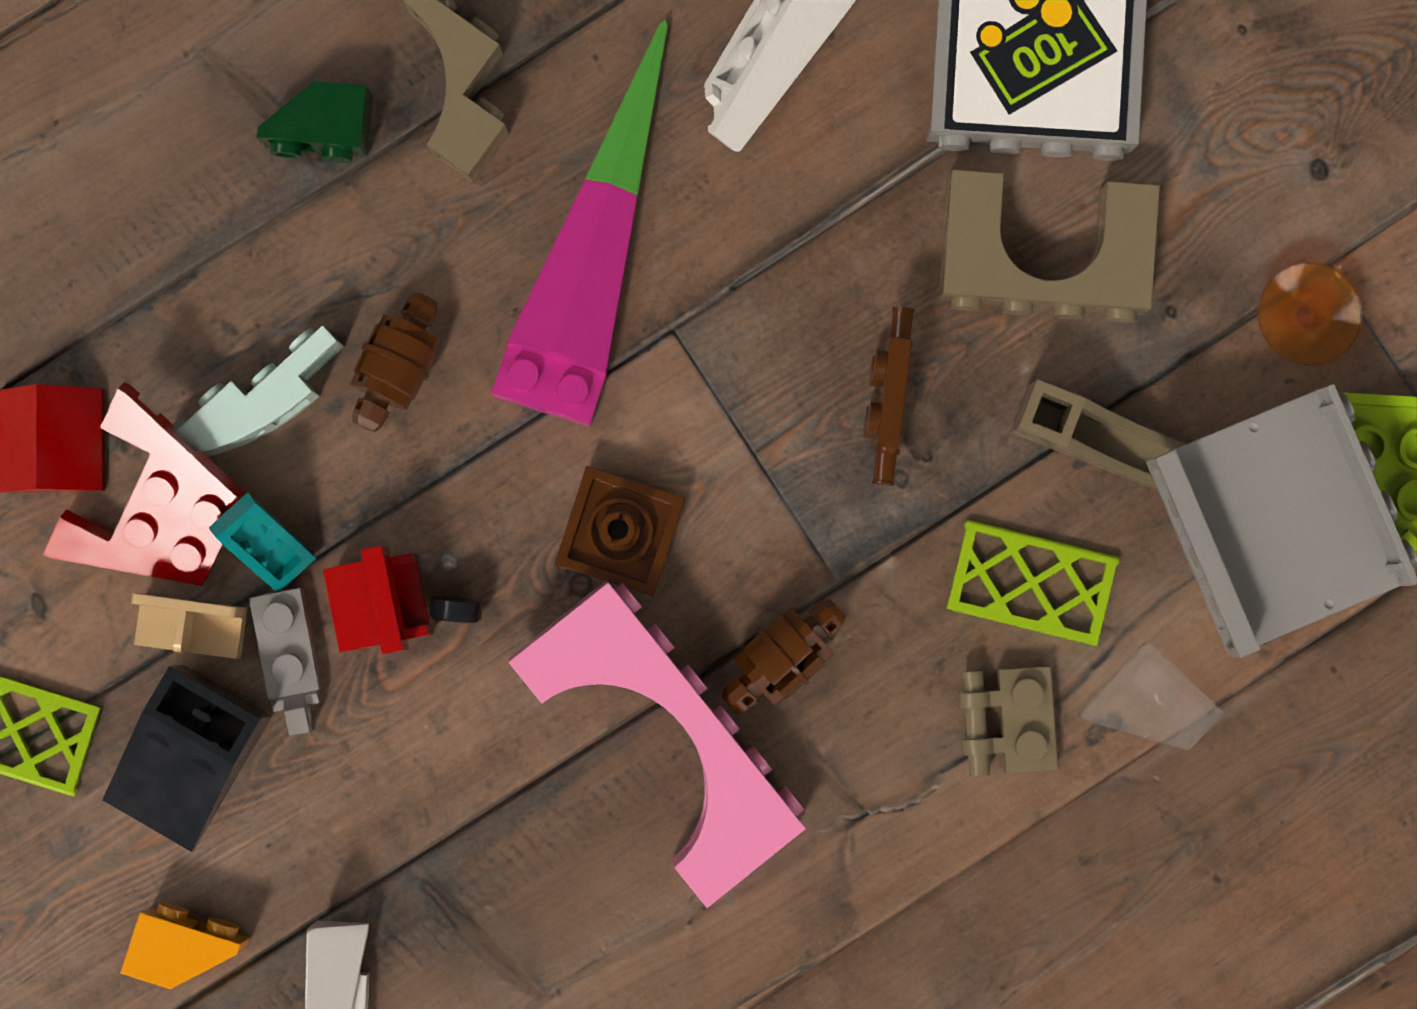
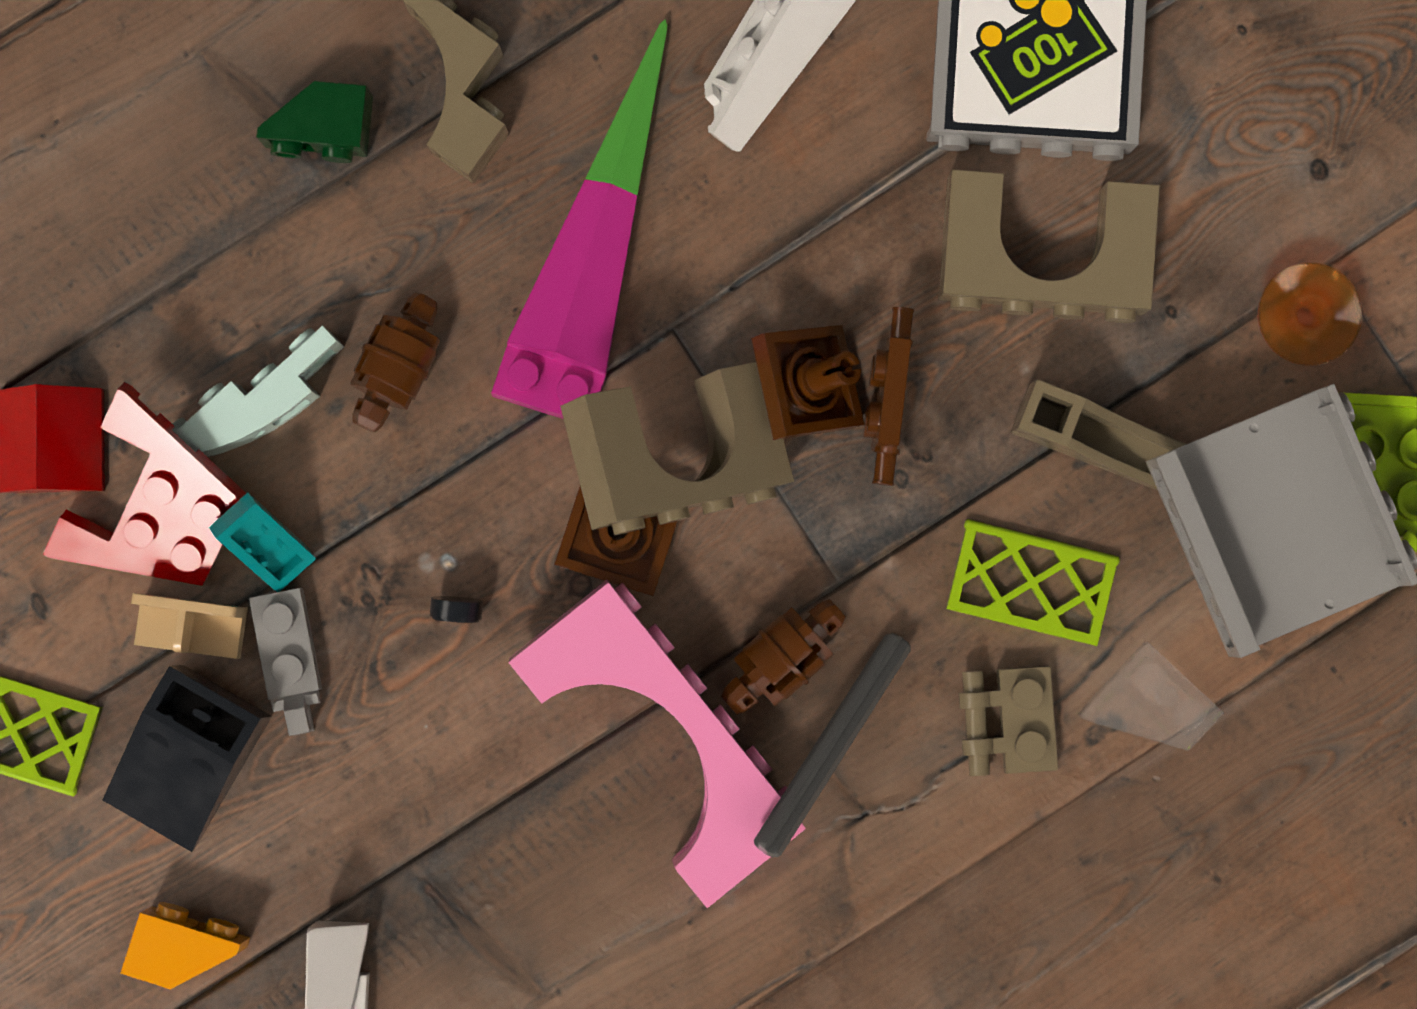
(377, 602): red plate -> none
(626, 483): none -> dark tan arch
(808, 381): none -> reddish brown plate
(832, 745): none -> dark grey axle

